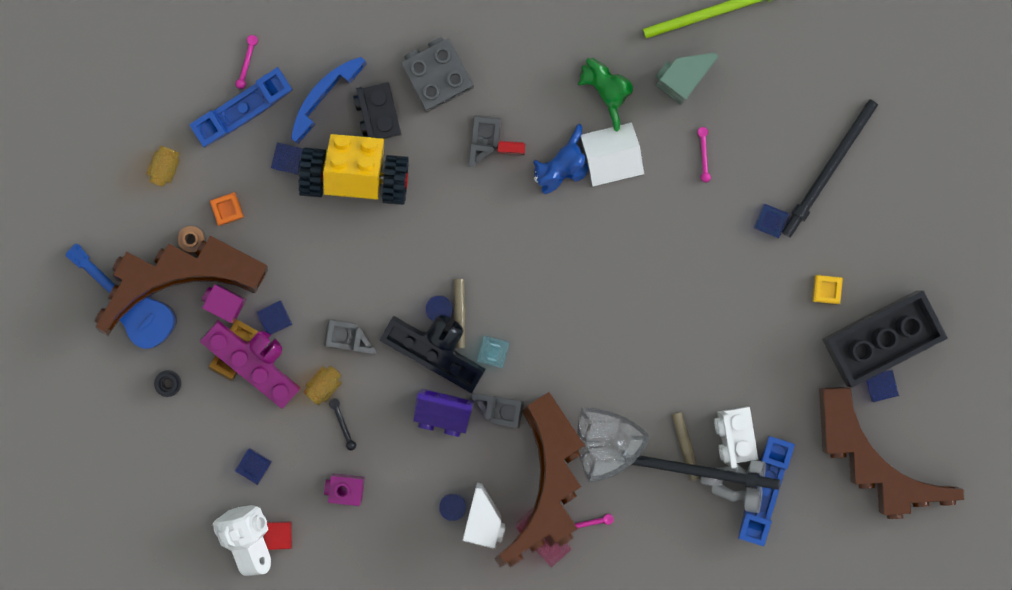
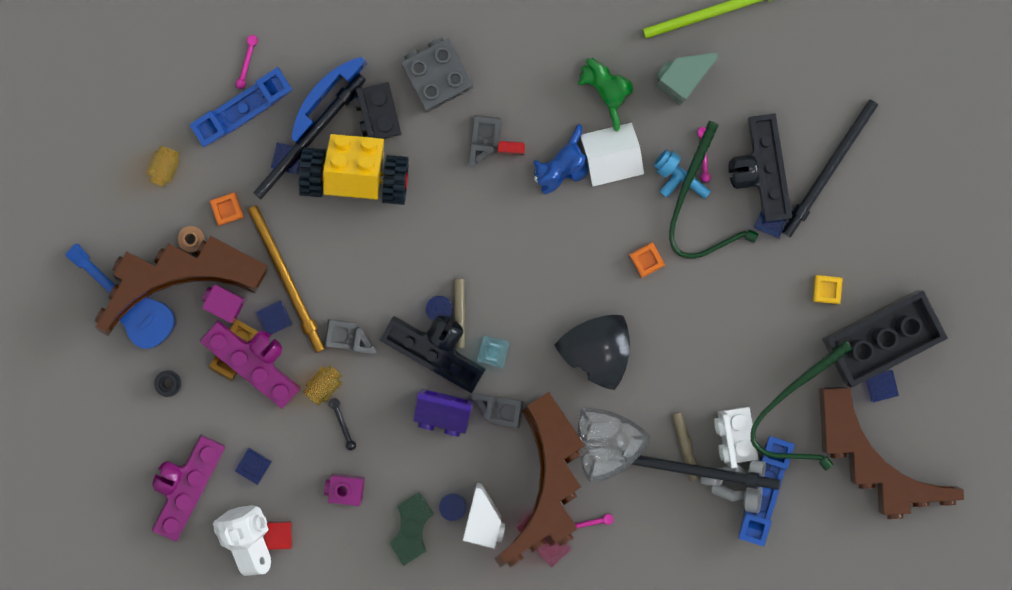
(184, 486): none -> magenta plate
(308, 325): none -> pearl gold bar
(343, 98): none -> black bar
(409, 541): none -> clear green tile
(598, 348): none -> black brick
(647, 259): none -> orange tile
(667, 164): none -> dark azure piece
(693, 168): none -> dark green piece
(764, 169): none -> black plate
(816, 369): none -> dark green piece

